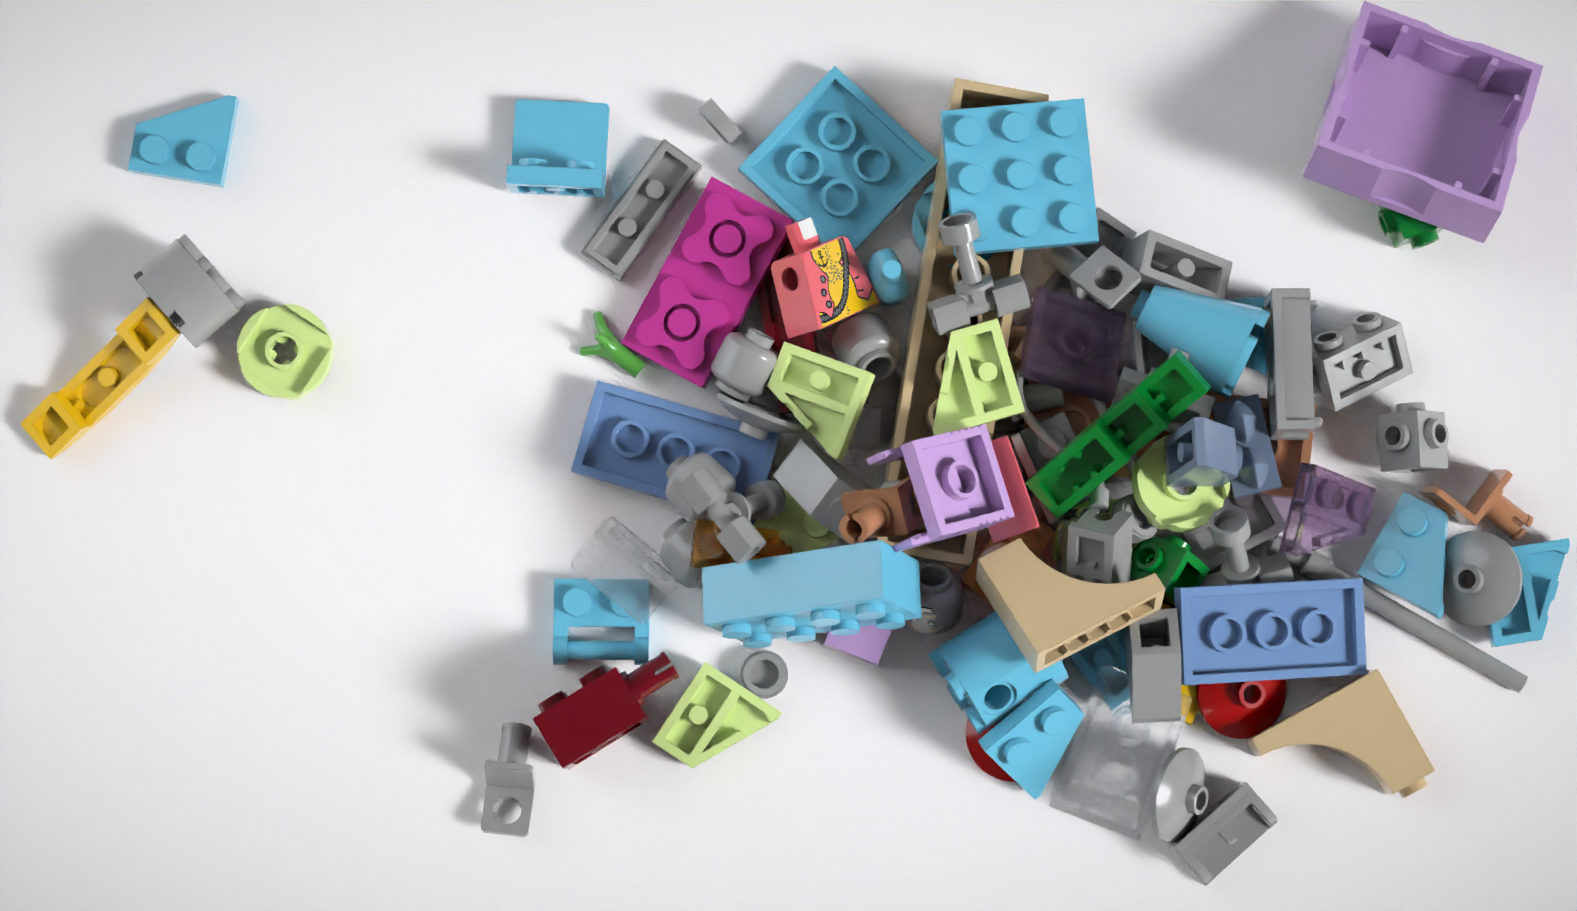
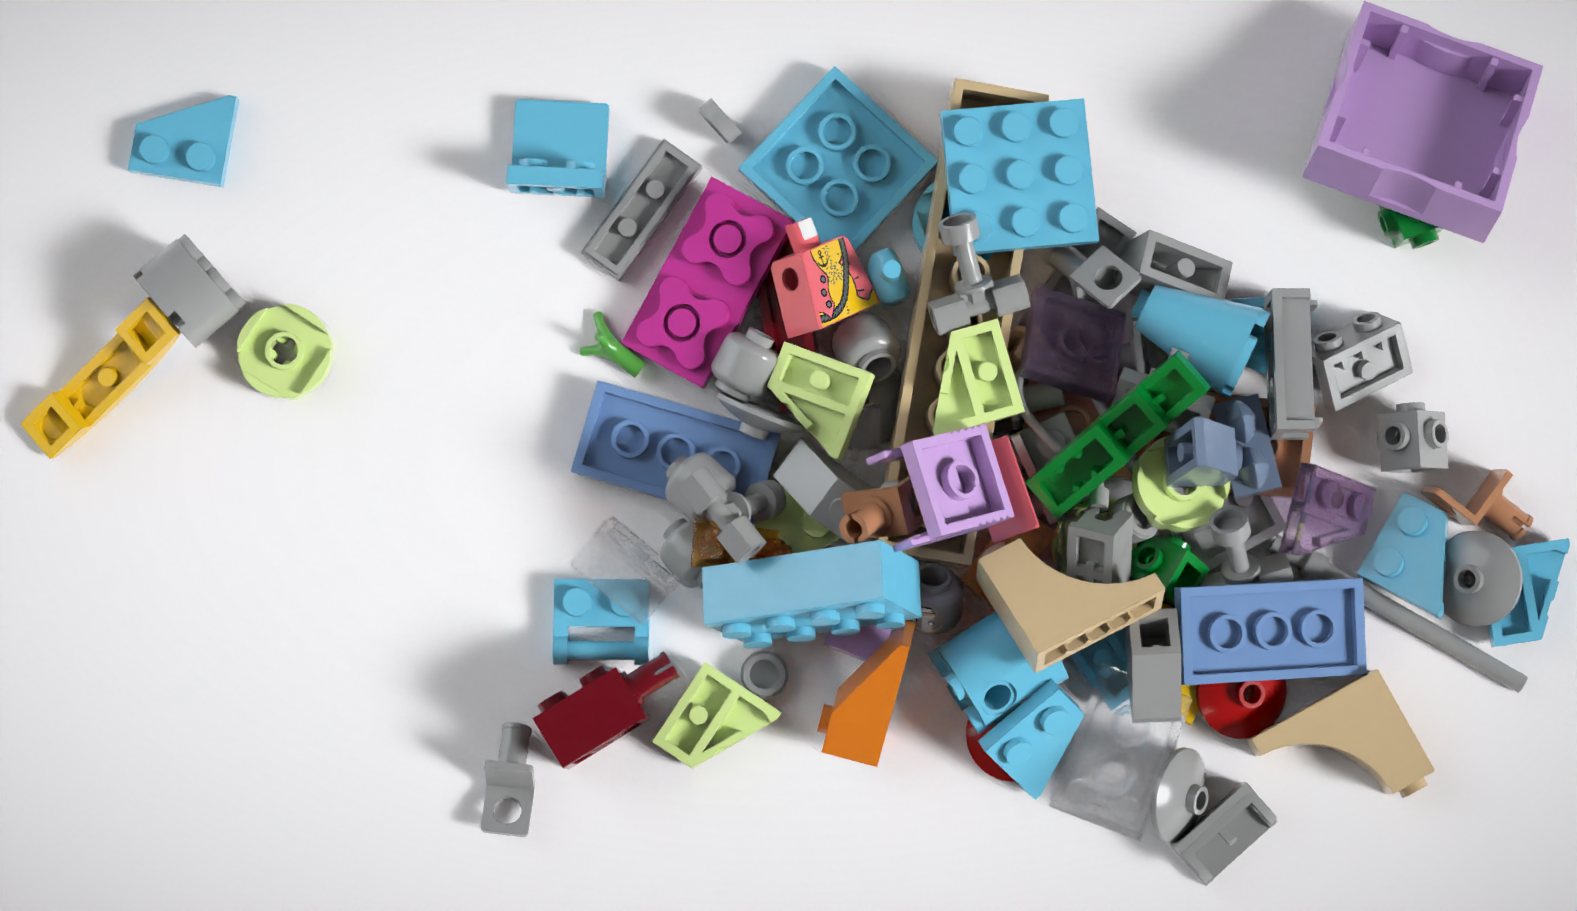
(865, 702): none -> orange slope

